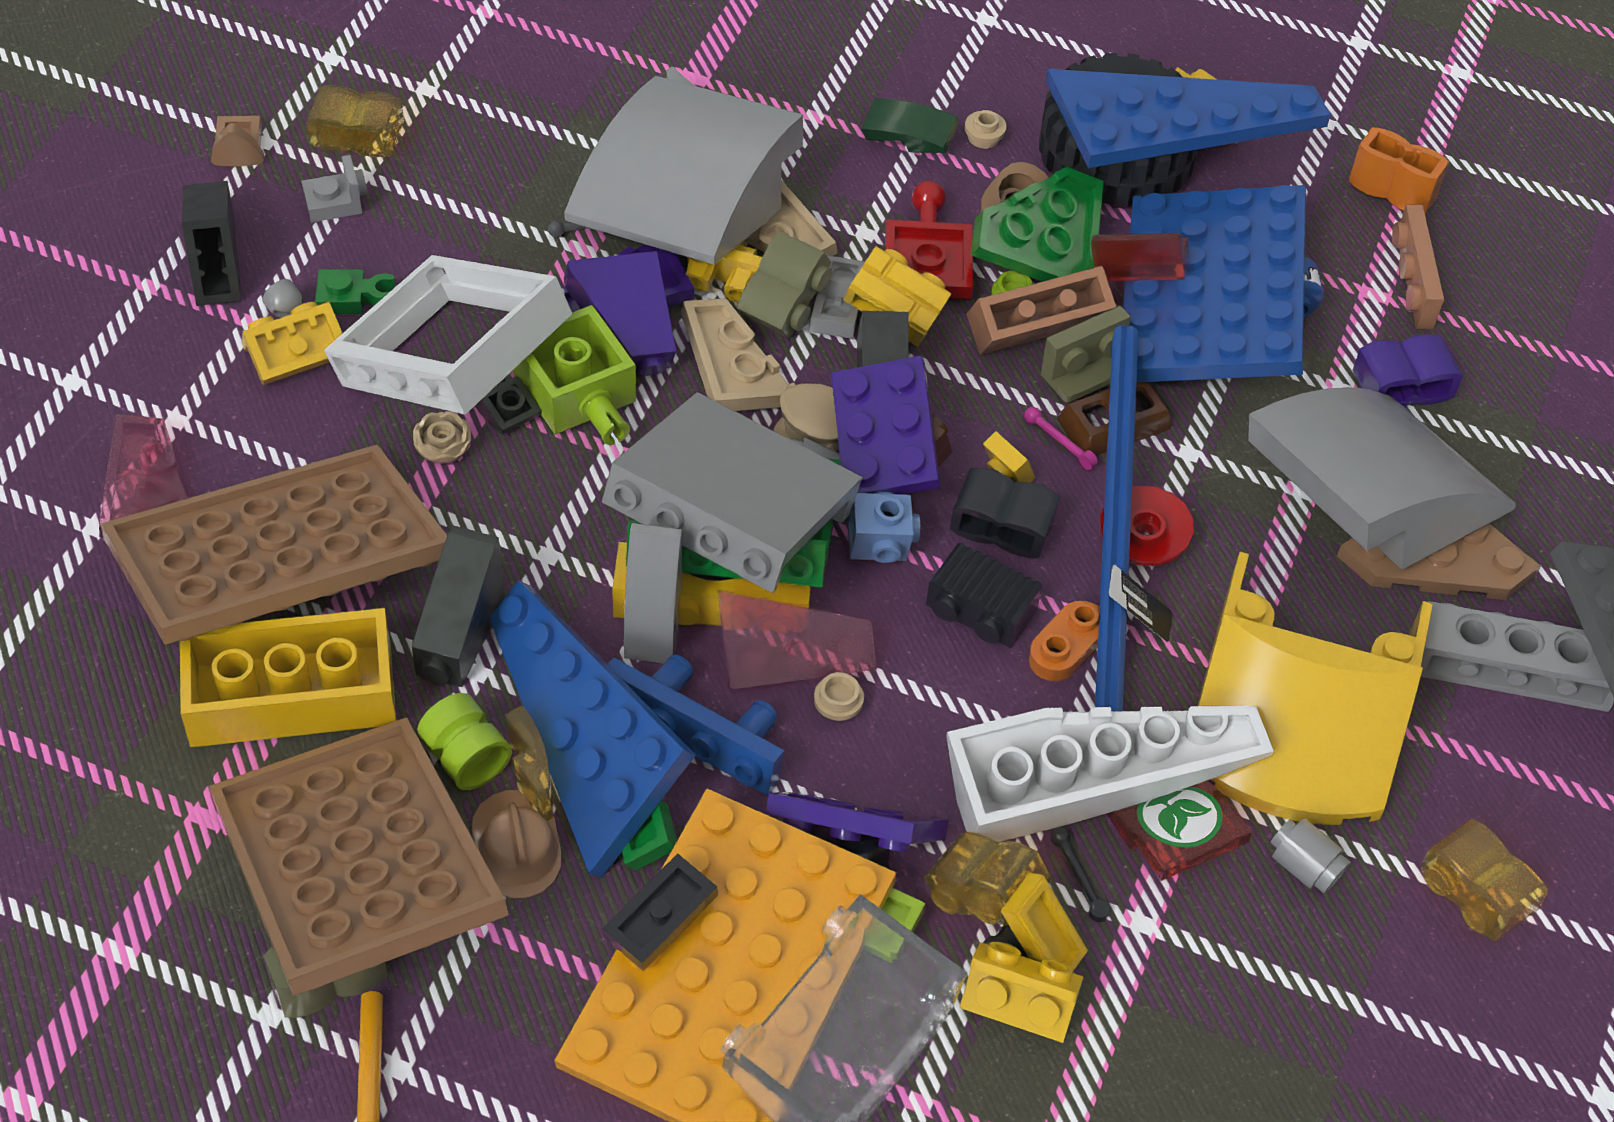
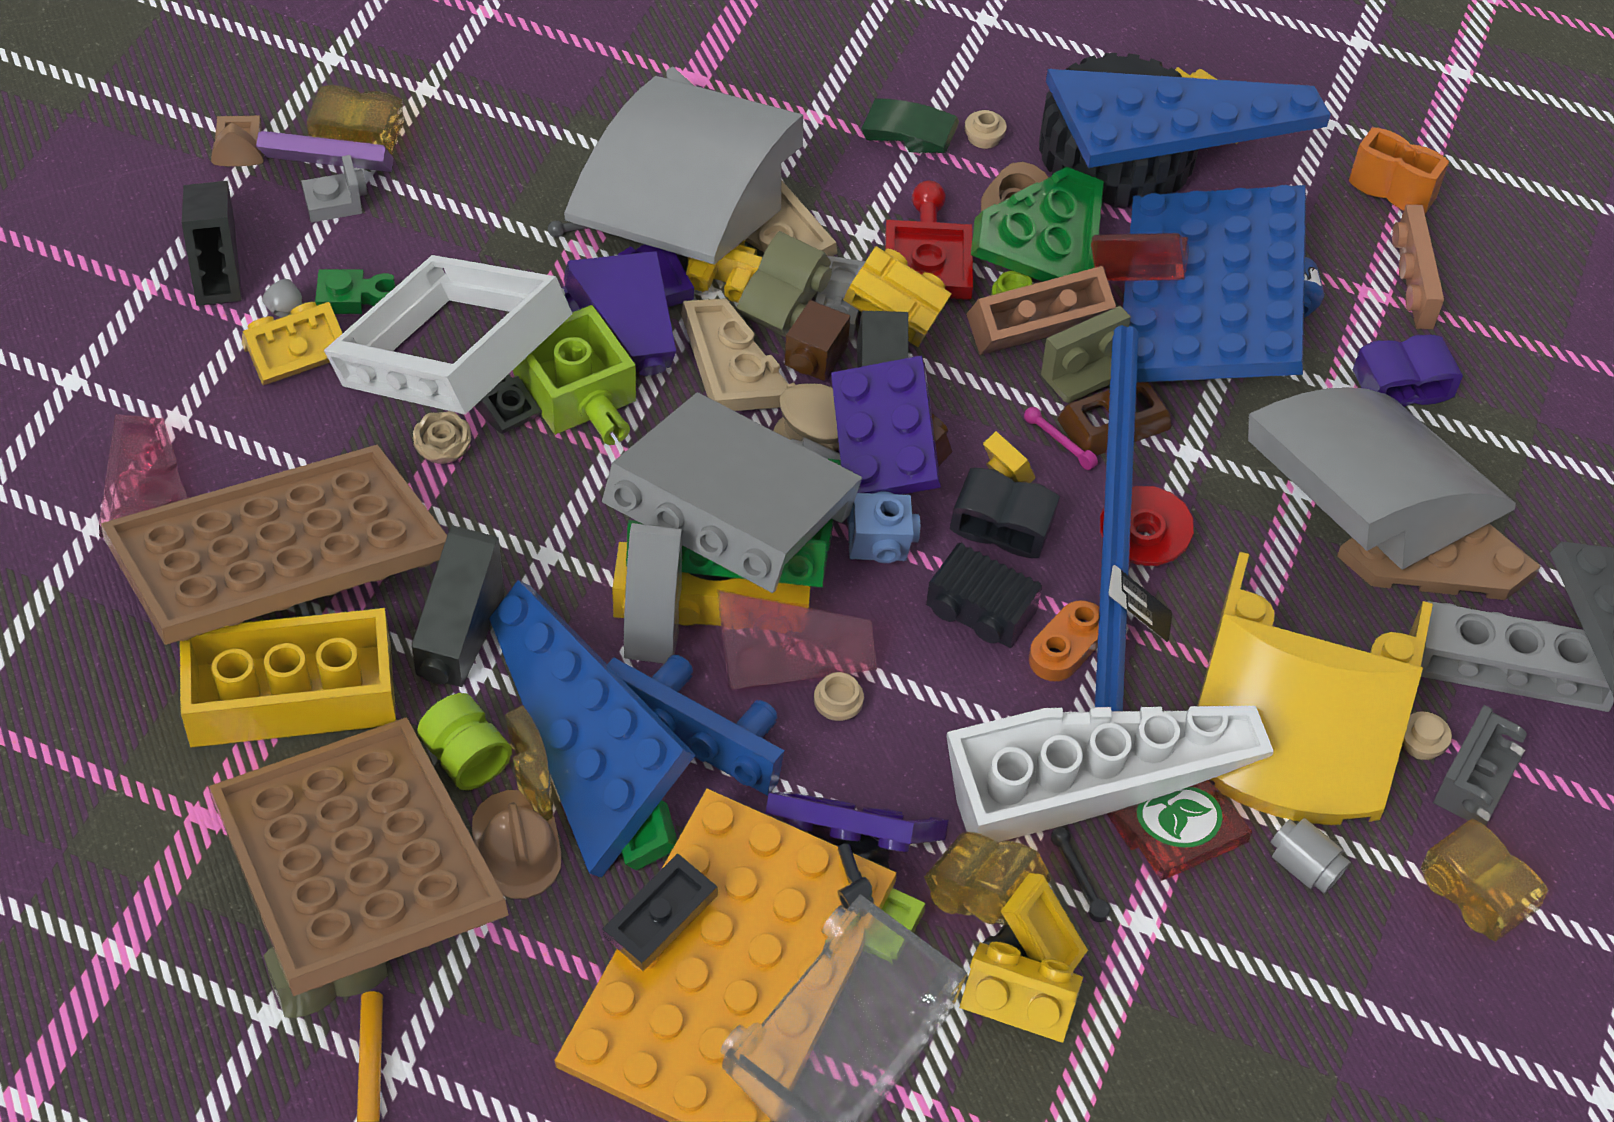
(324, 150): none -> medium lavender tile
(817, 340): none -> reddish brown brick
(857, 883): none -> black hand
(1426, 736): none -> tan plate
(1482, 768): none -> dark grey hinge

